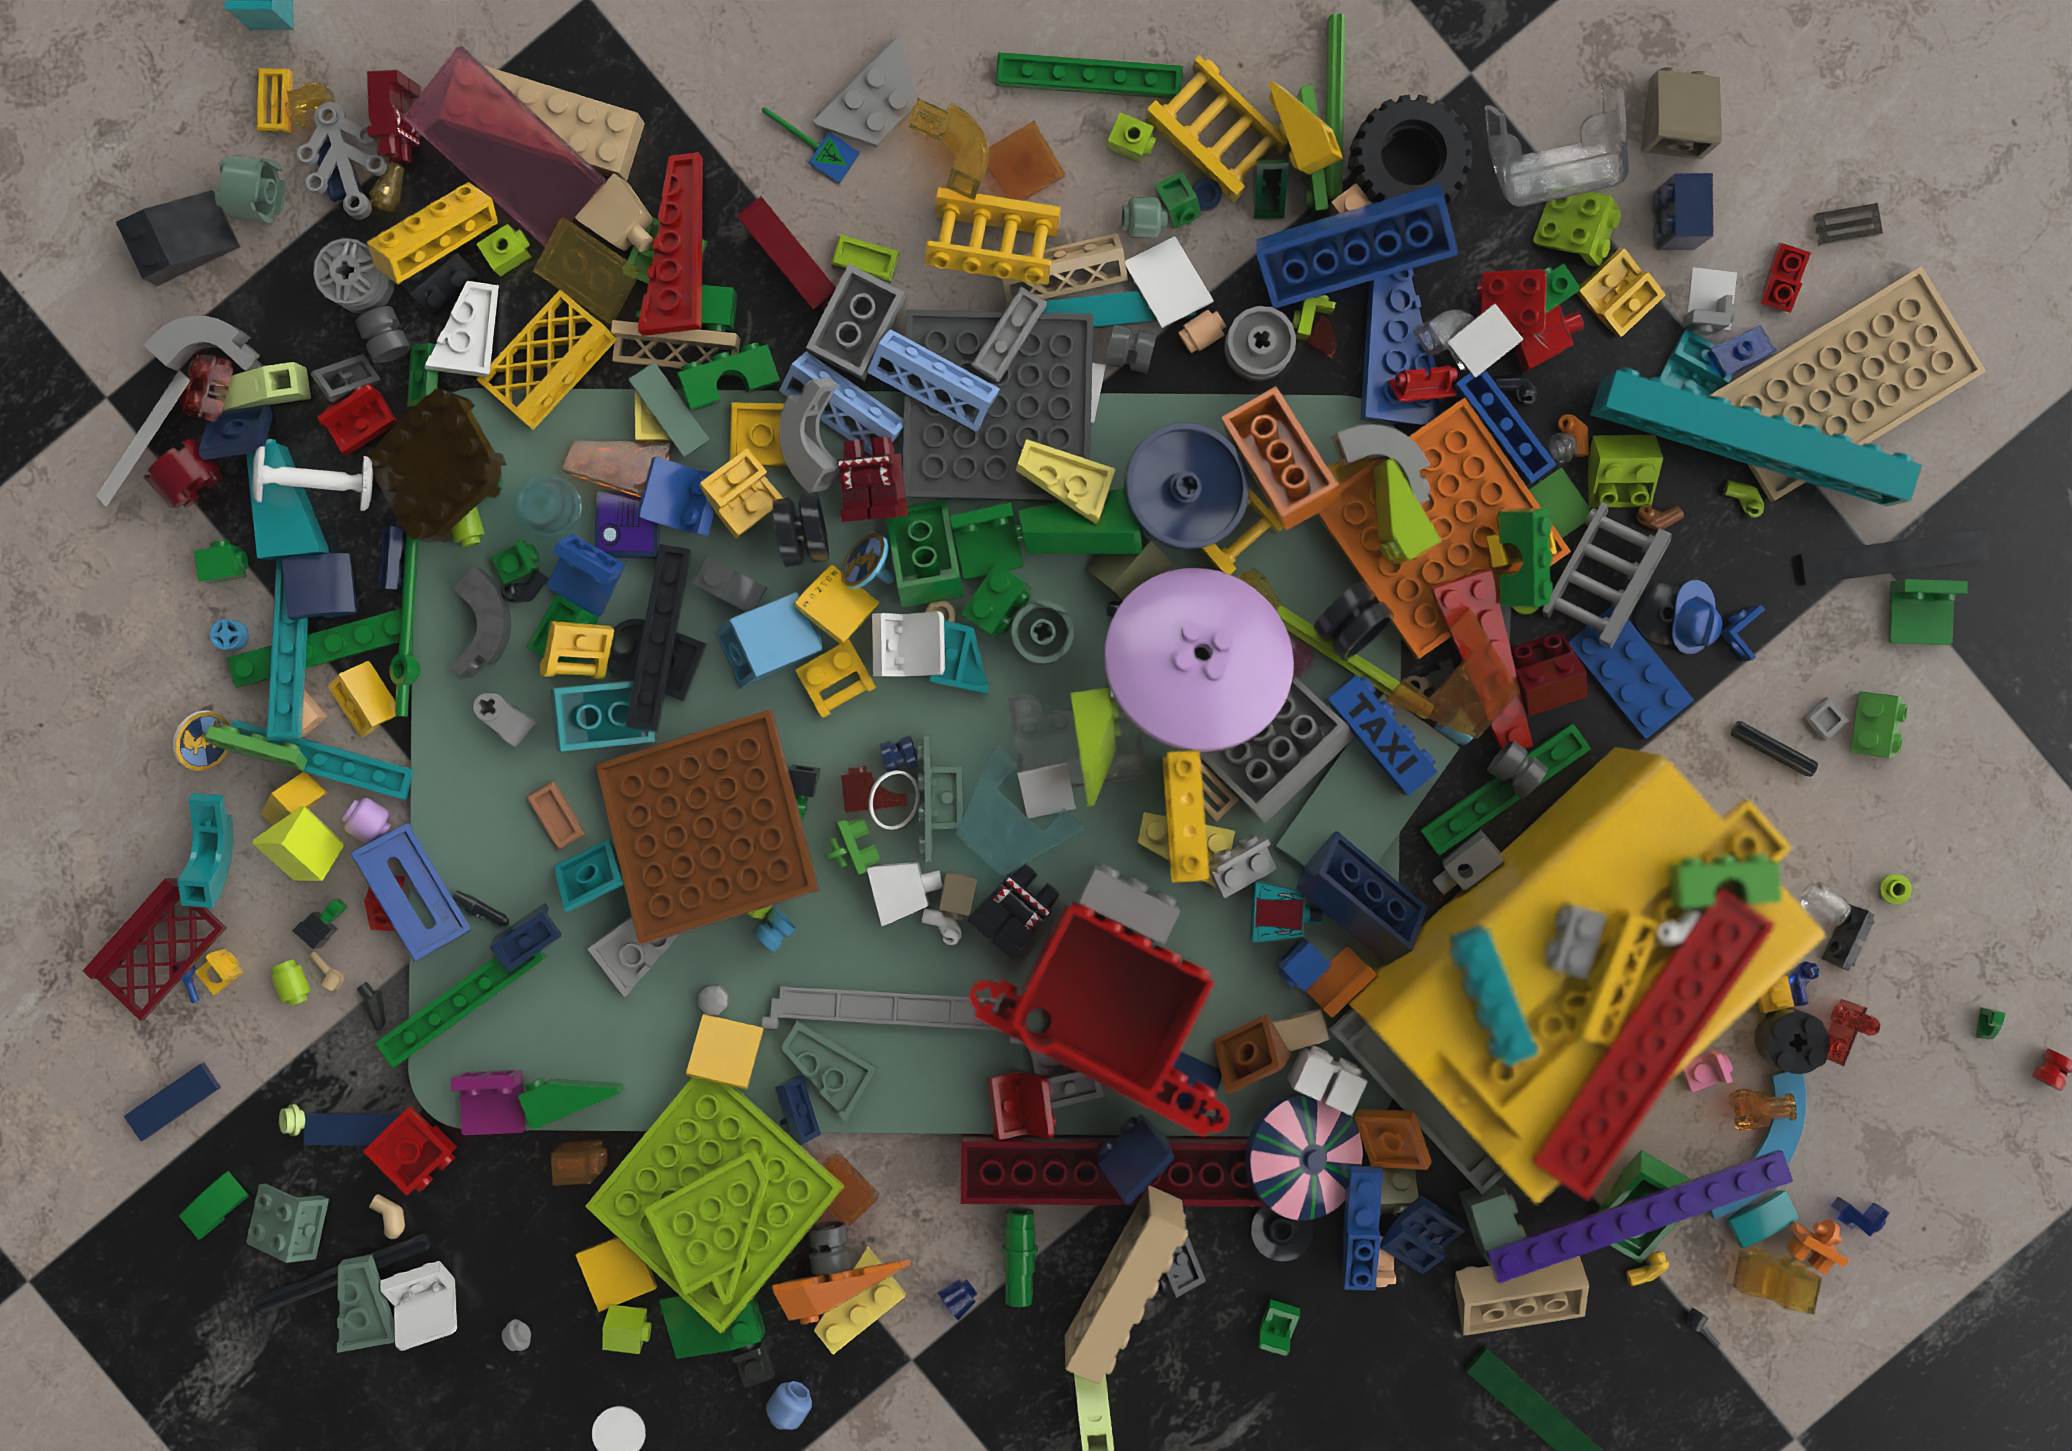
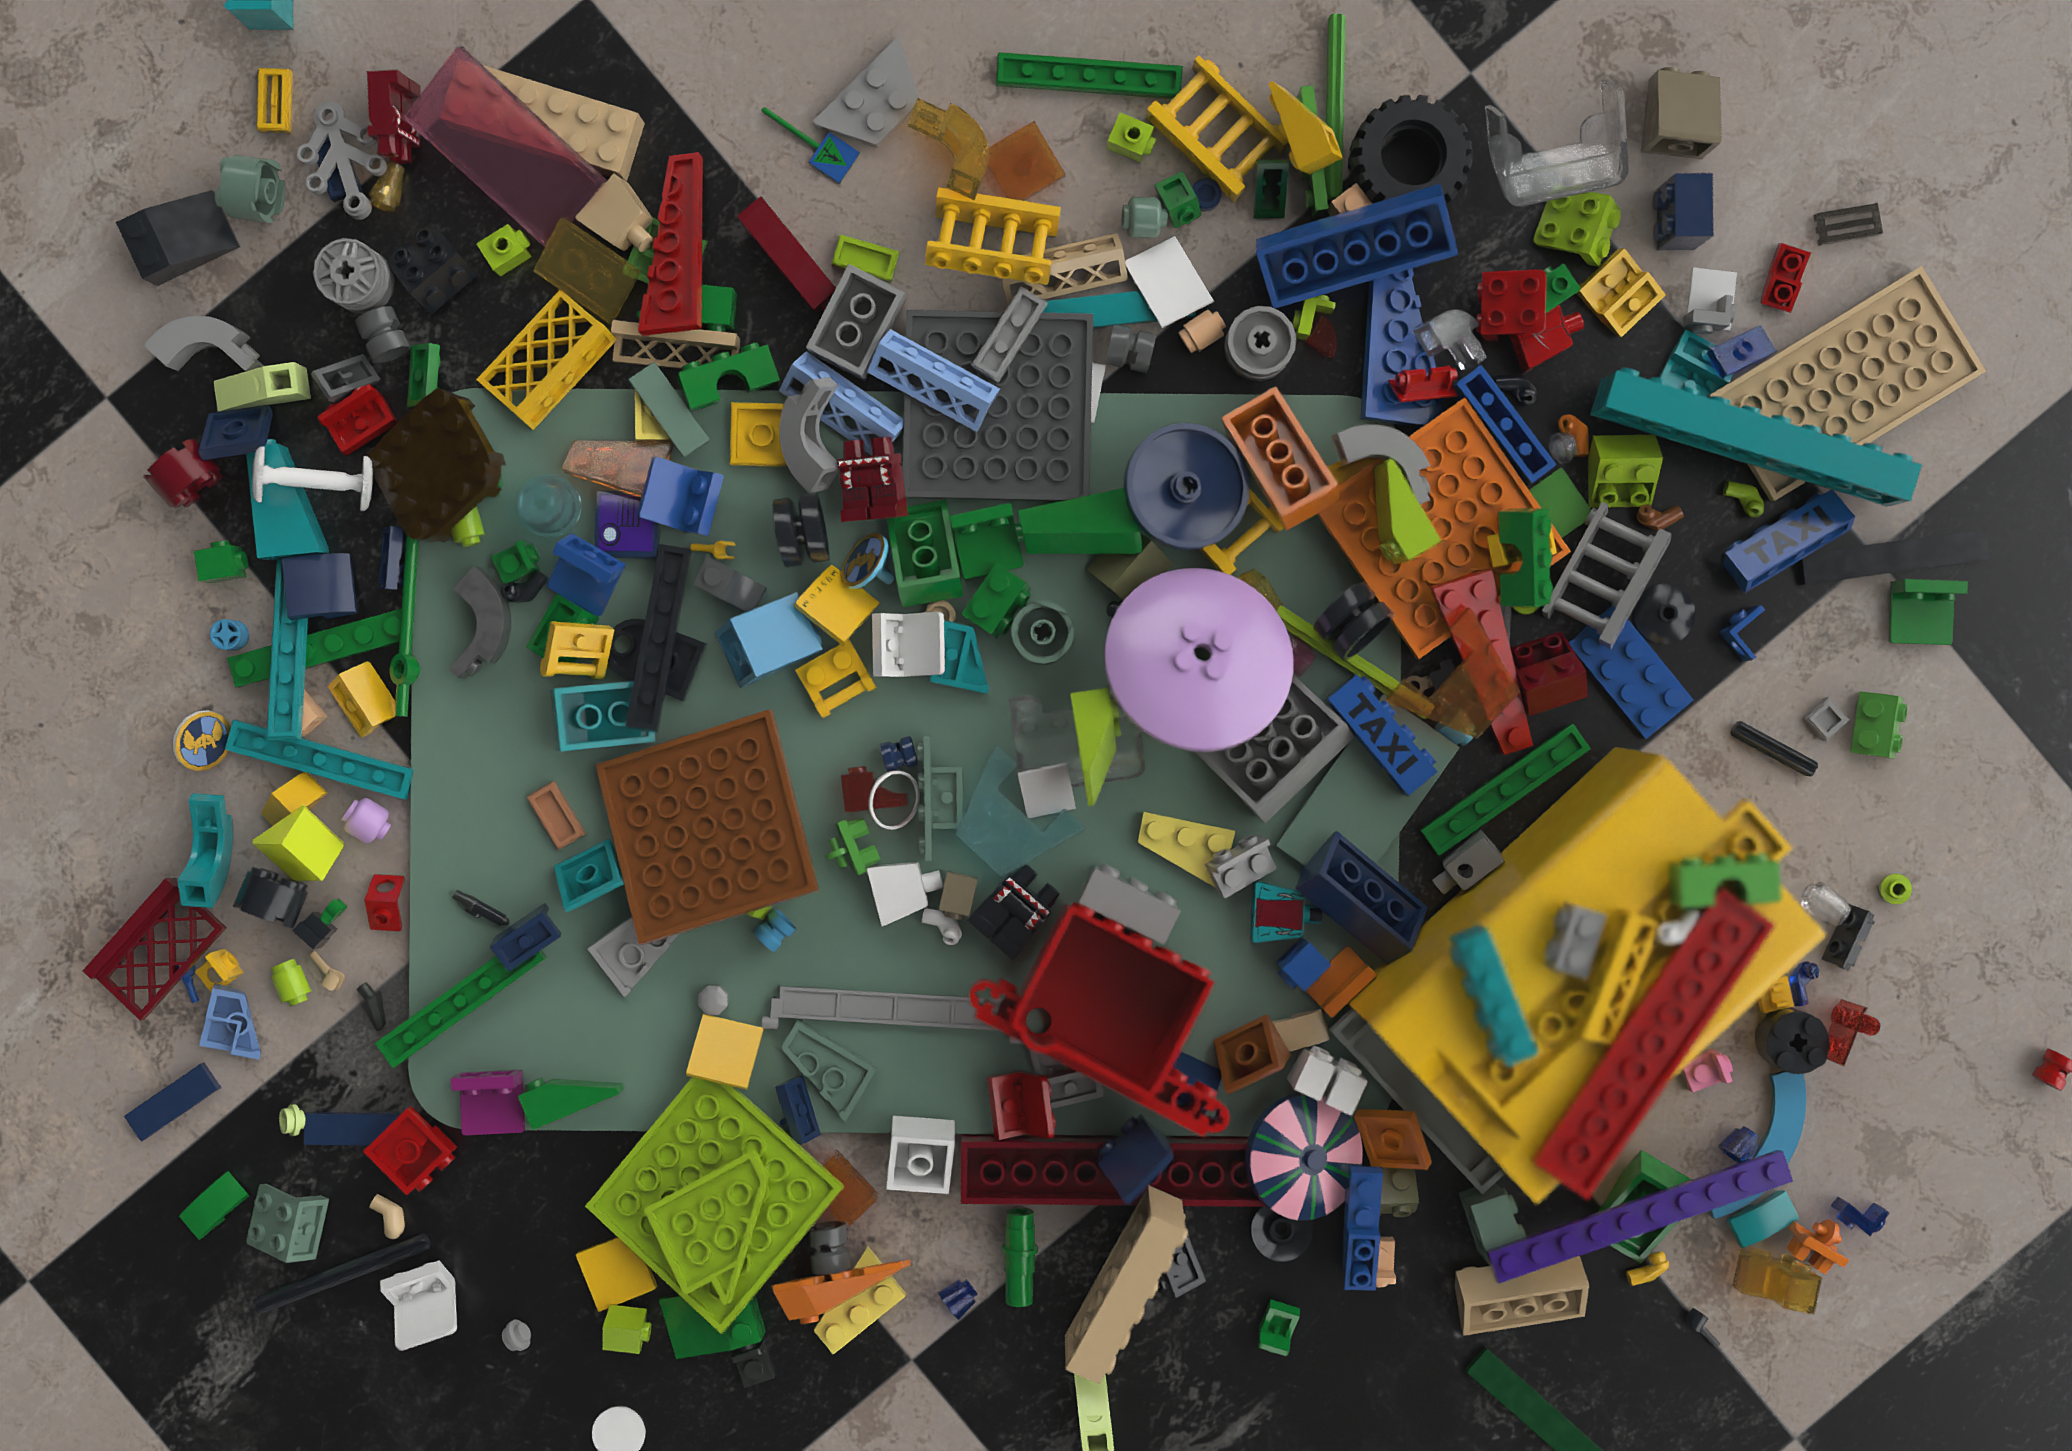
(142, 438): white sticker -> none
(195, 398): clear red hinge -> none
(230, 1023): none -> medium blue slope
(256, 746): bright green plate -> none
(270, 898): none -> black brick
(306, 99): clear yellow bracket -> none
(364, 1309): sand green wing -> none
(404, 846): blue piece -> none
(432, 232): yellow brick -> none
(469, 333): white wing -> none
(507, 721): light grey piece -> none
(578, 1162): clear orange brick -> none
(717, 549): none -> yellow hand
(740, 493): yellow slope -> none
(789, 1405): medium blue head -> none
(804, 784): black piece -> none
(920, 1154): none -> white brick
(1067, 477): light yellow wing -> none
(1185, 816): yellow fence -> none
(1224, 807): tan tile -> none
(1421, 1234): dark blue slope -> none
(1485, 340): white sticker -> none
(1519, 770): dark grey wheel -> none
(1695, 618): blue piece -> none
(1740, 1144): none -> clear blue hat
(1760, 1108): clear orange connector -> none
(1788, 540): none -> blue brick
(1989, 1023): green tile -> none

